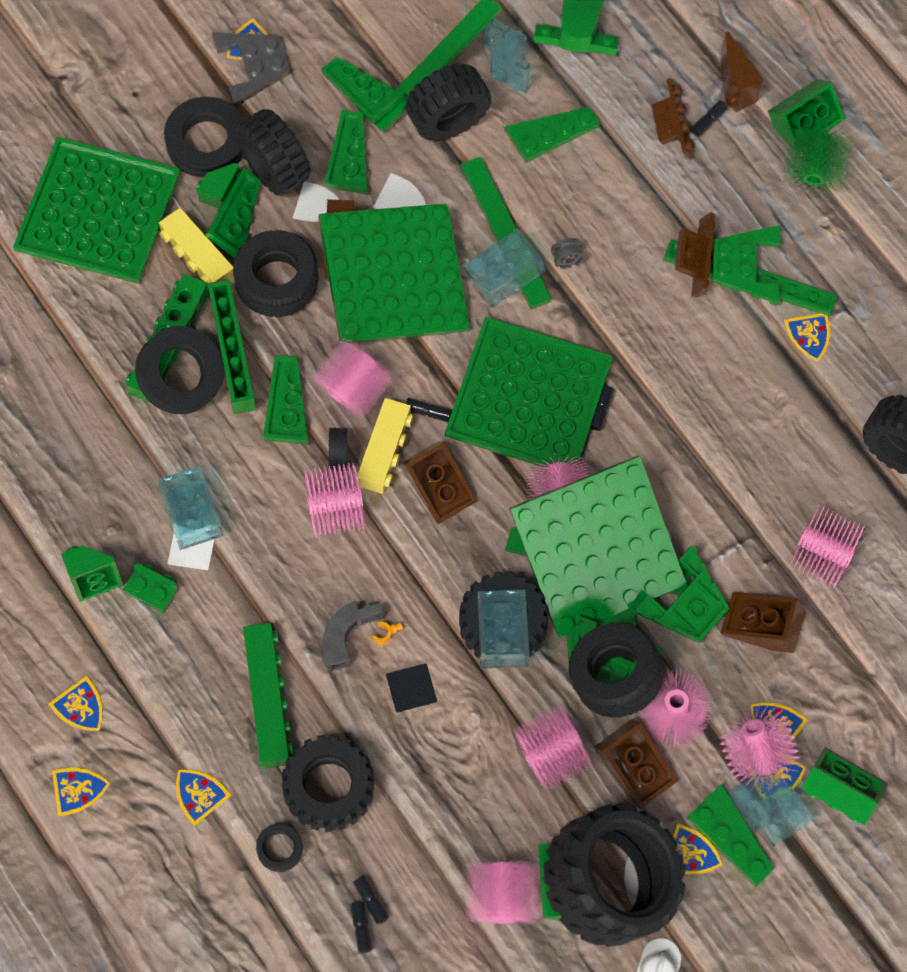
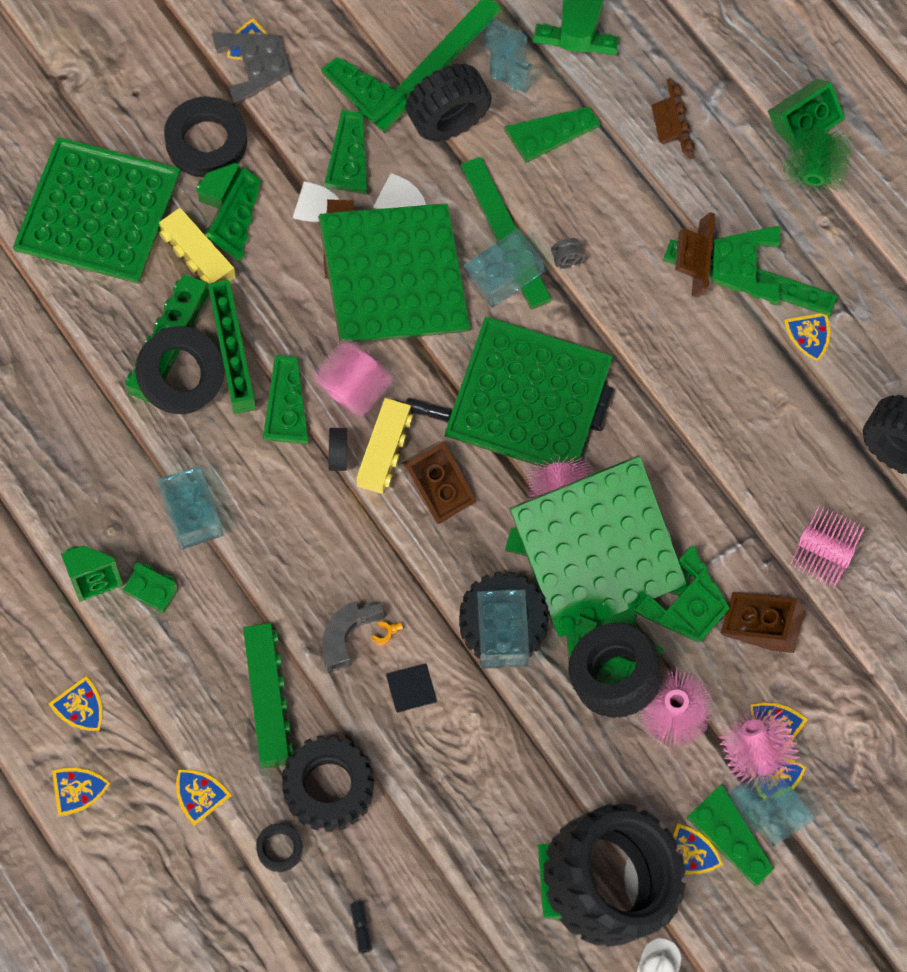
(192, 557): white sticker -> none
(272, 152): black tyre -> none
(276, 247): black tyre -> none
(334, 499): bright pink piece -> none
(372, 902): black piece -> none
(502, 894): bright pink piece -> none
(559, 744): bright pink piece -> none
(636, 763): reddish brown slope -> none
(711, 116): black piece -> none
(739, 76): reddish brown slope -> none
(844, 786): green slope -> none

